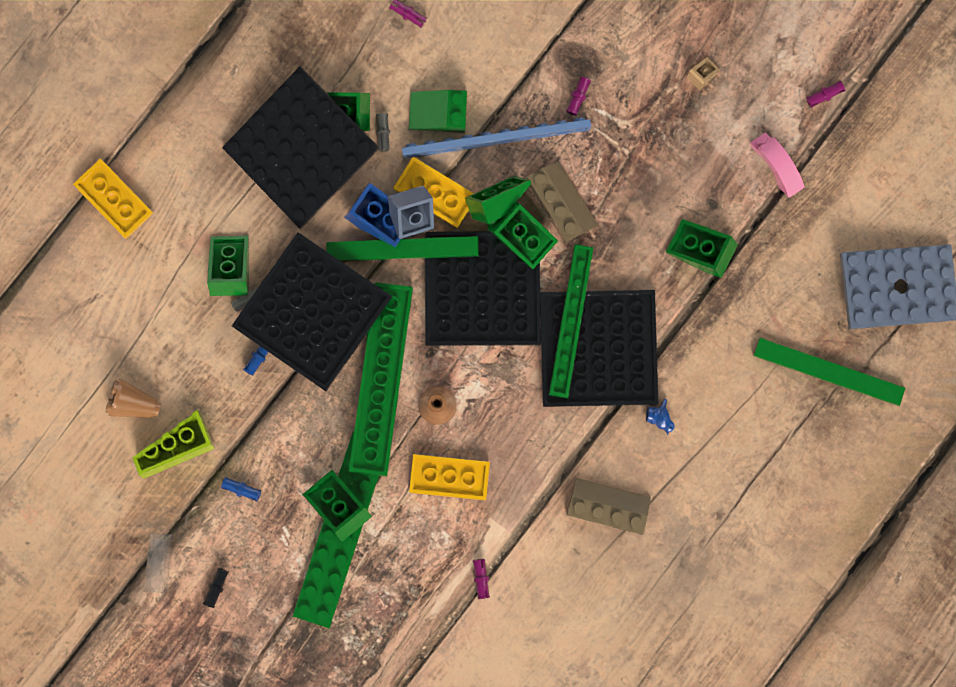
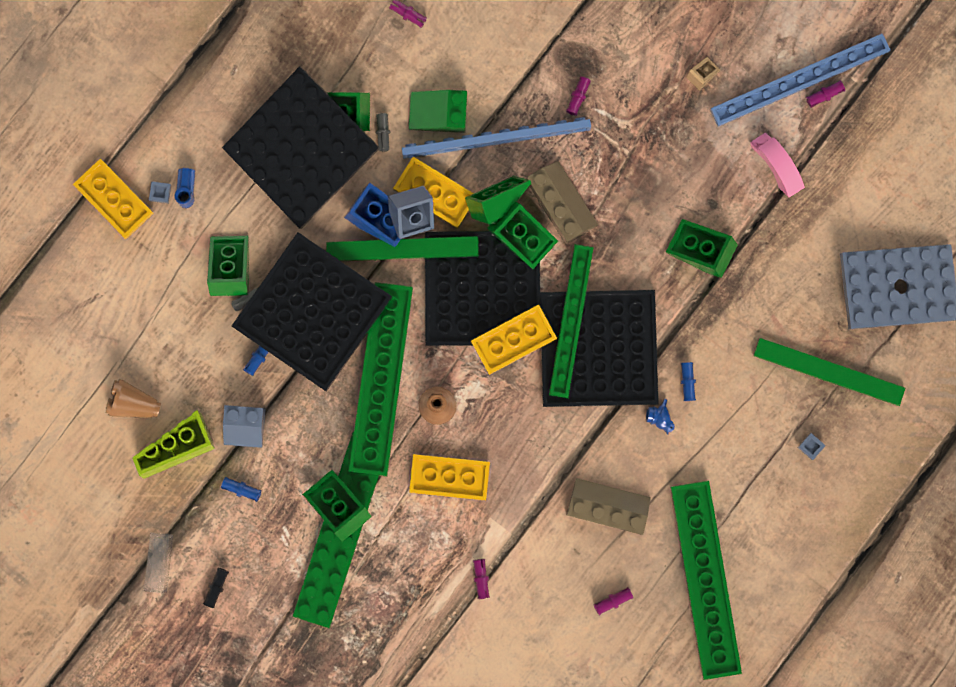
(160, 192): none -> sand blue plate
(185, 185): none -> blue piece
(243, 426): none -> sand blue slope
(513, 339): none -> yellow plate
(613, 601): none -> magenta pin
(688, 381): none -> blue pin
(706, 580): none -> green plate
(800, 80): none -> medium blue plate
(811, 446): none -> sand blue plate

